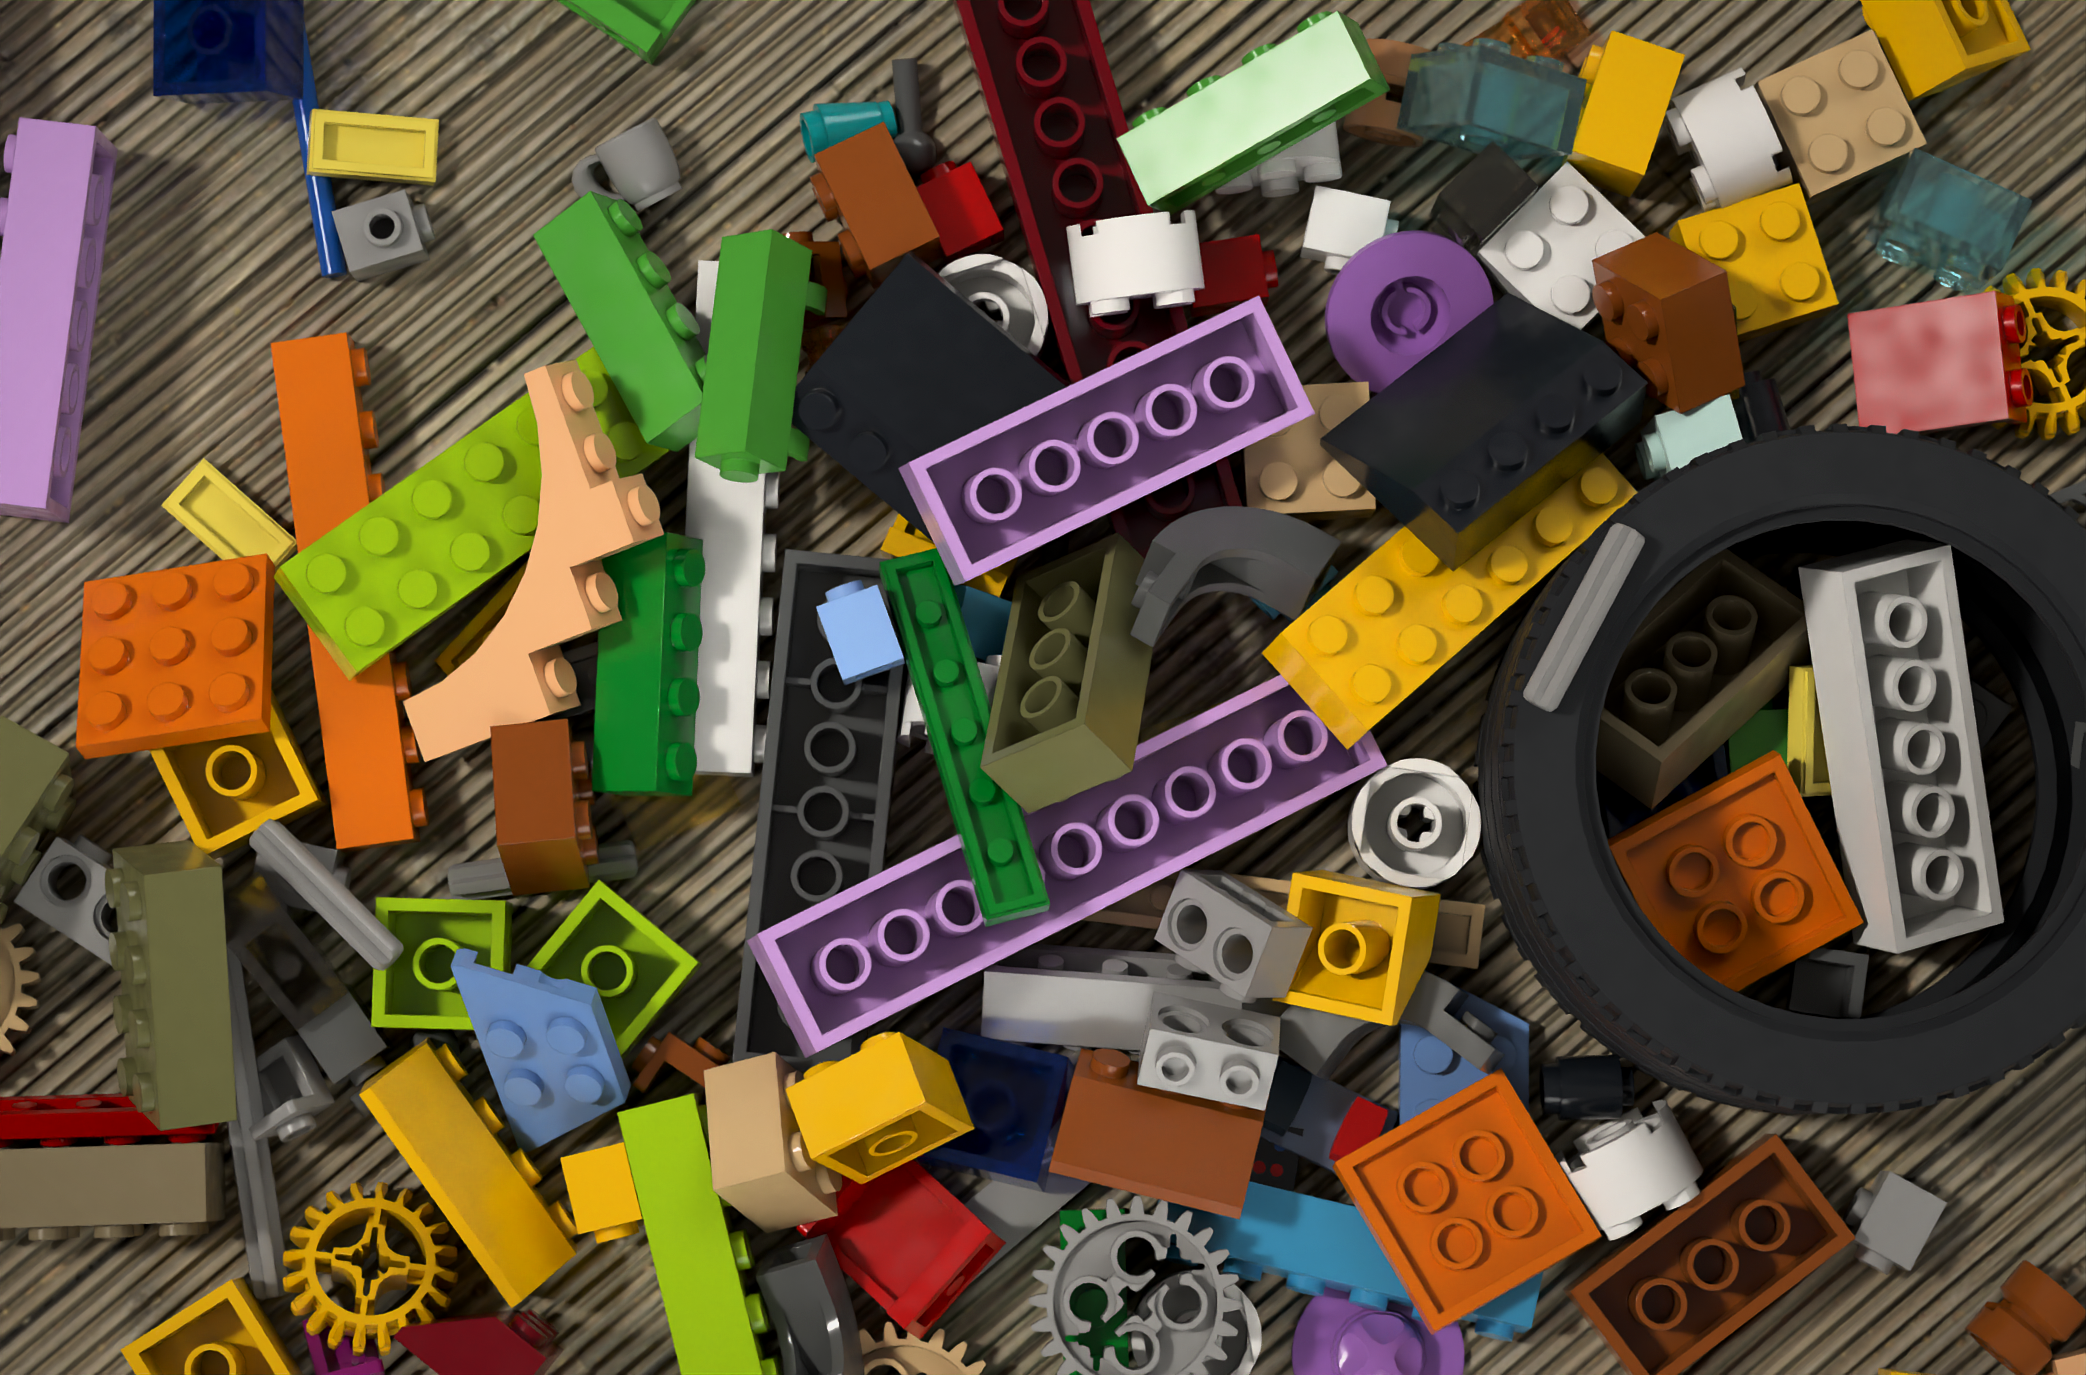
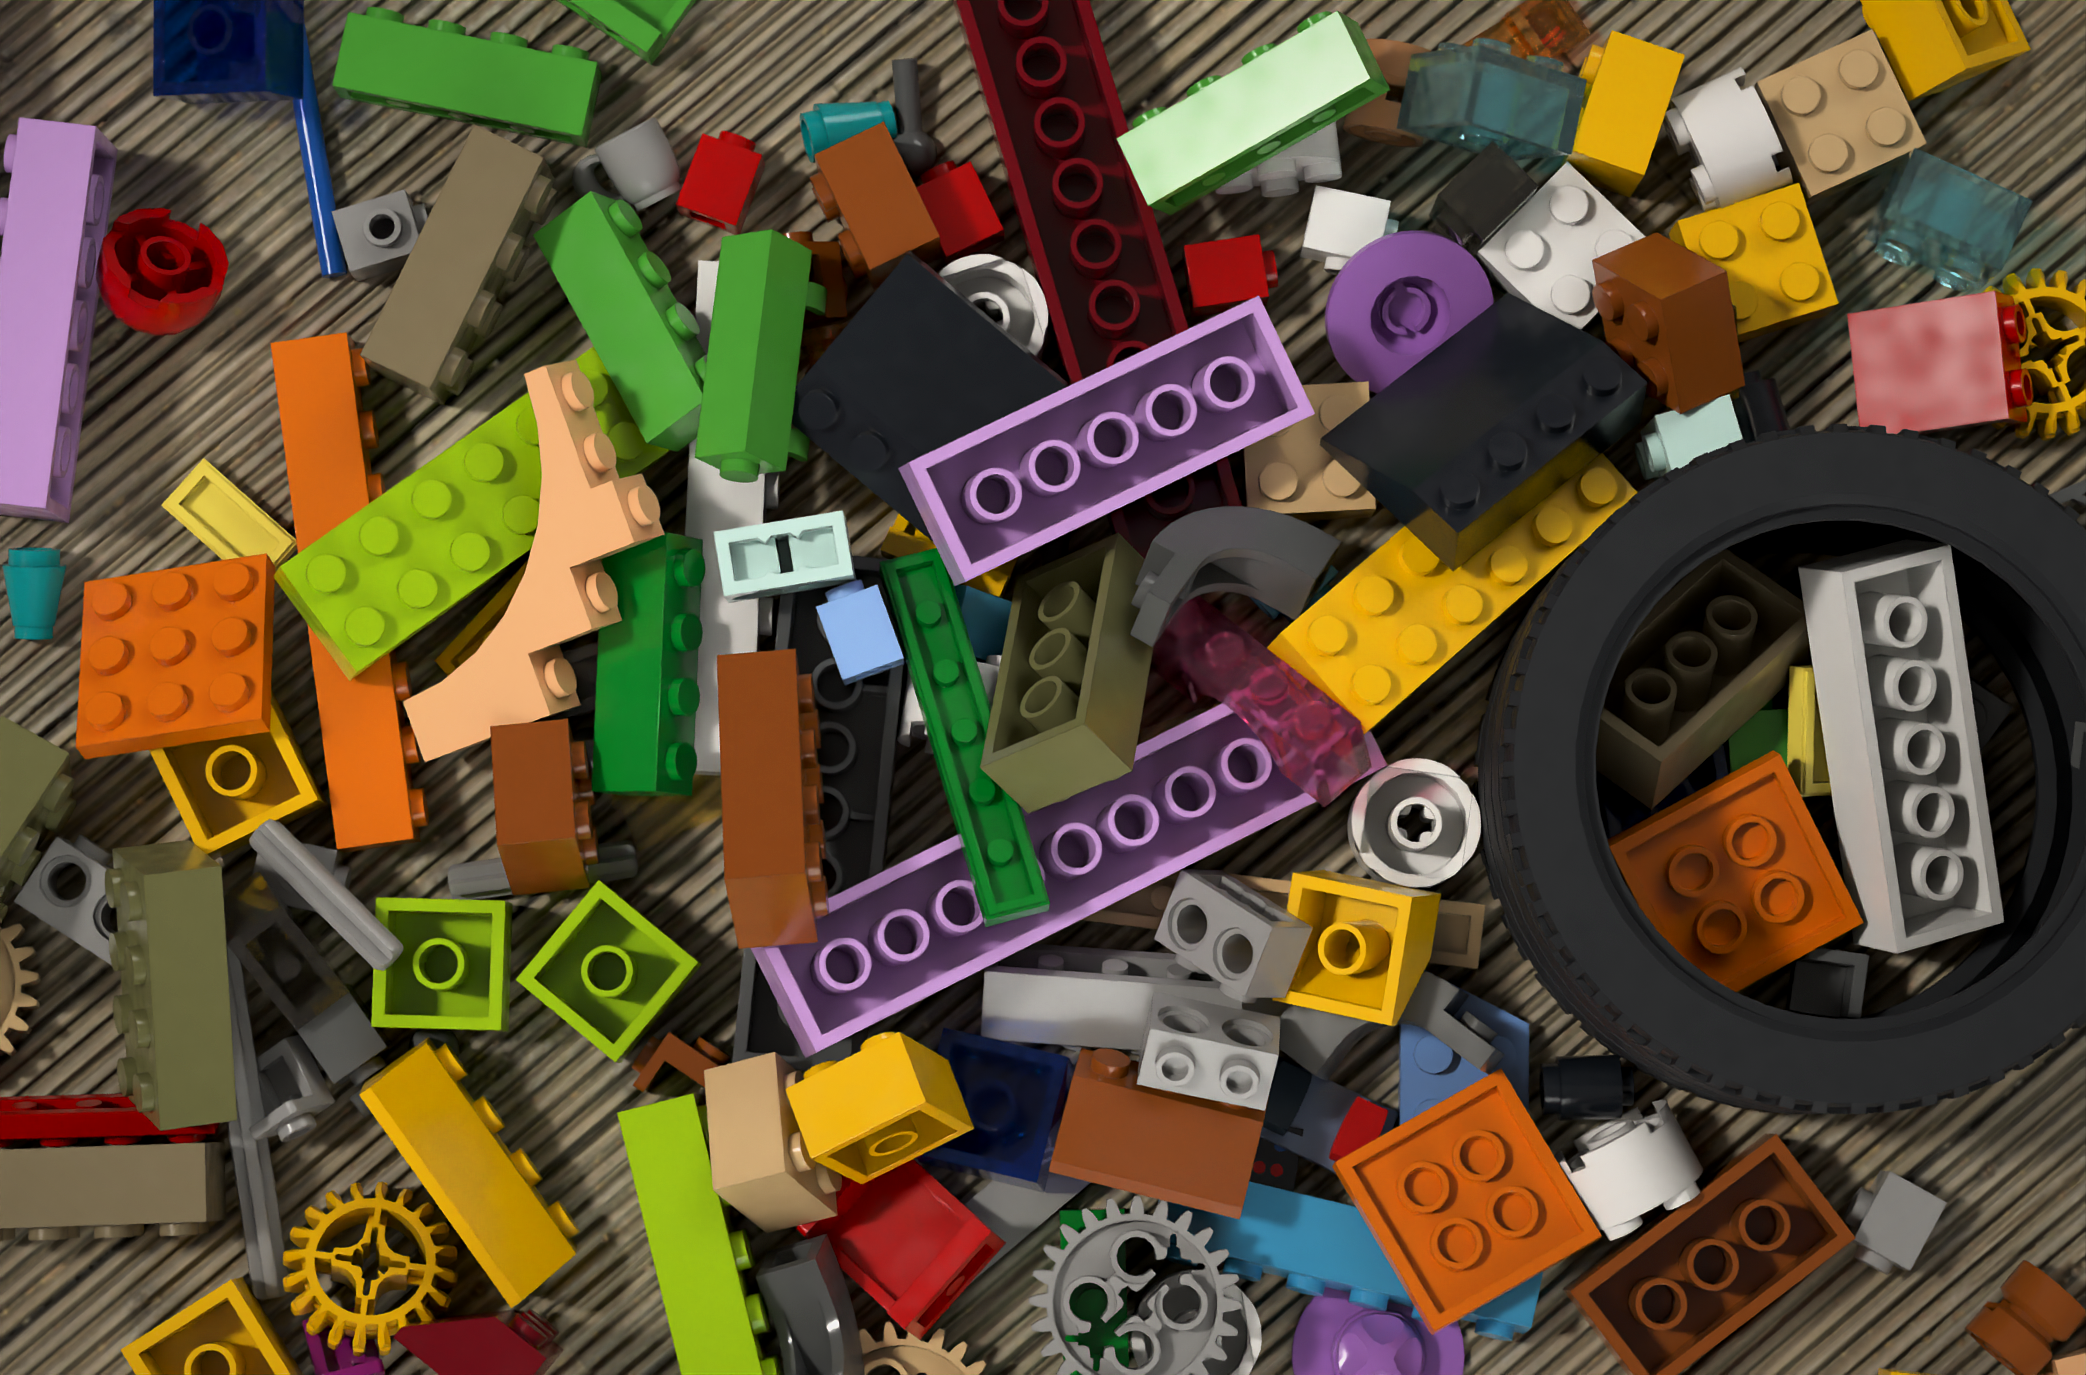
(33, 590): none -> teal cone
(160, 272): none -> red cylinder
(372, 147): light yellow tile -> none
(460, 266): none -> dark tan brick
(468, 77): none -> bright green brick
(543, 1048): medium blue wing -> none
(602, 1192): yellow brick -> none
(721, 182): none -> red brick
(771, 798): none -> dark orange brick
(784, 556): none -> light aqua brick
(1134, 261): white brick -> none
(1300, 725): none -> clear pink arch
(1584, 617): light grey axle -> none

